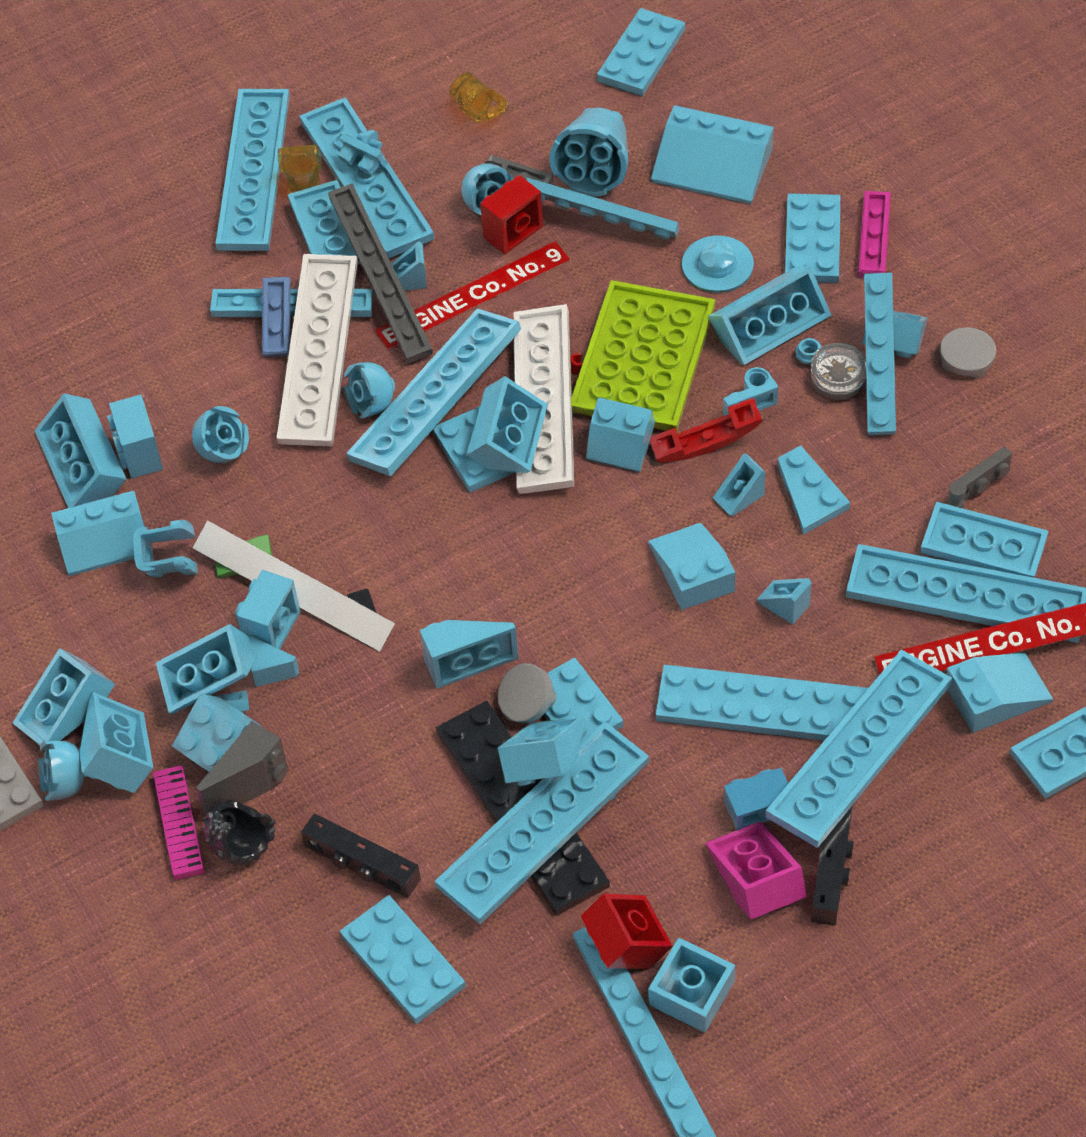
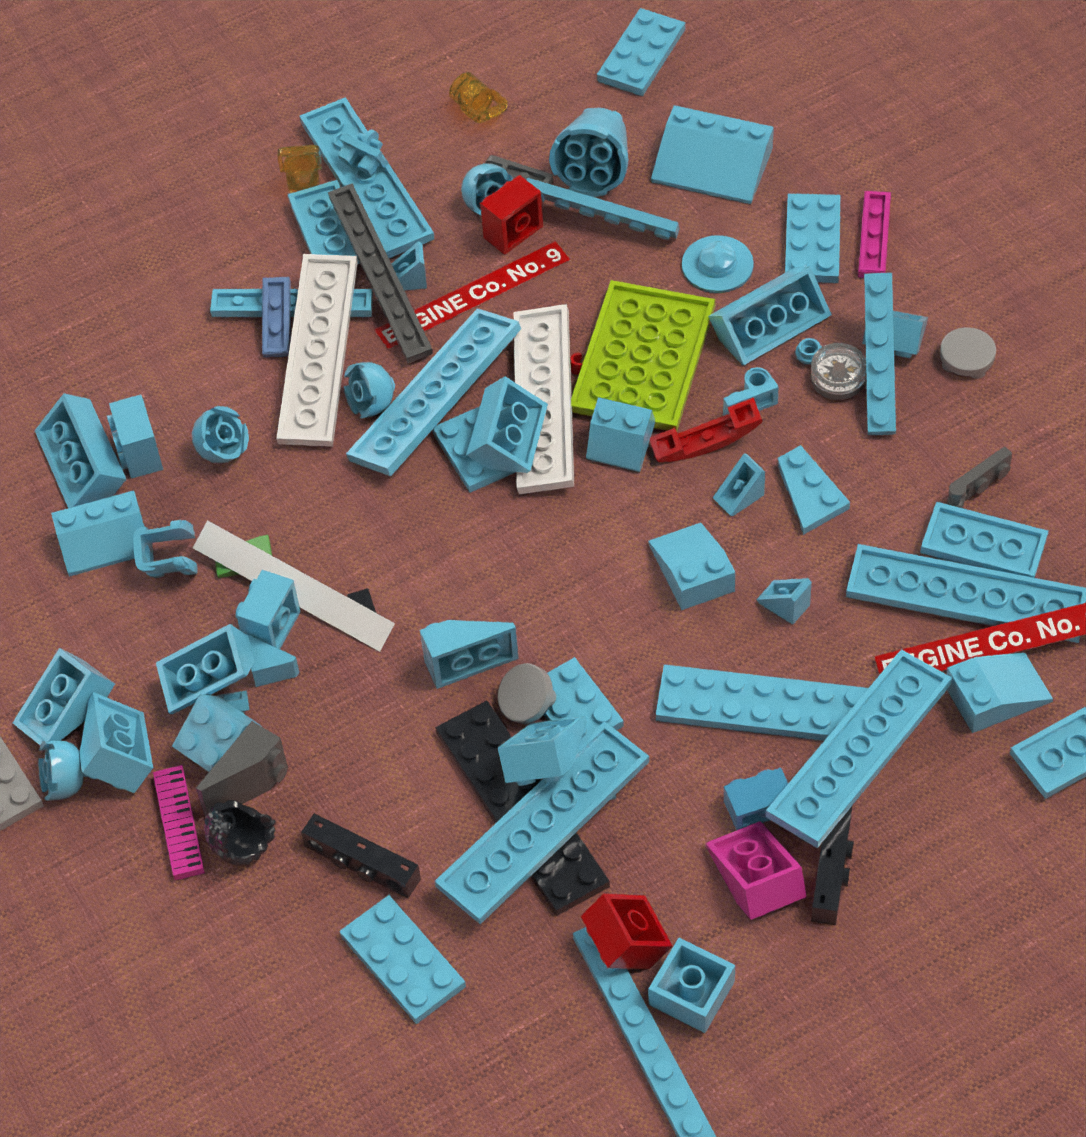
(253, 170): medium azure plate -> none

